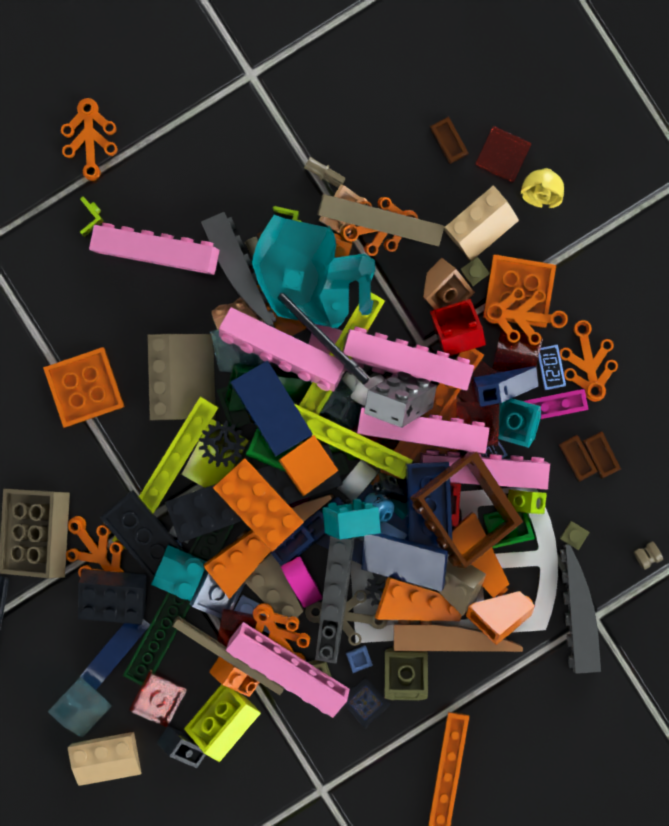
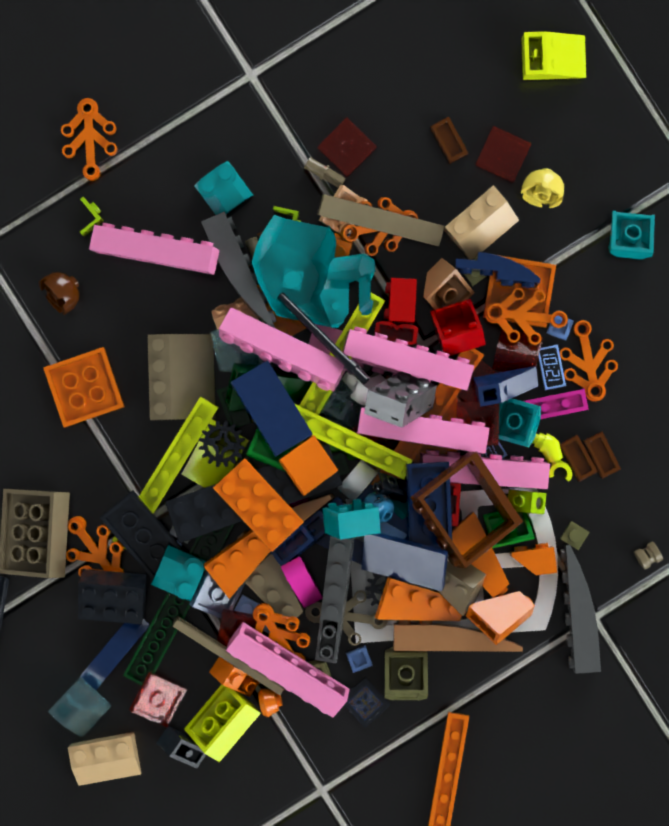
(61, 291): none -> reddish brown cylinder
(223, 189): none -> teal slope
(269, 702): none -> orange cone
(347, 147): none -> clear red tile
(401, 301): none -> red container
(403, 332): none -> red brick
(506, 270): none -> dark blue slope
(537, 560): none -> orange slope
(552, 452): none -> neon yellow piece
(553, 56): none -> neon yellow slope
(561, 333): none -> medium blue tile
(632, 235): none -> teal slope

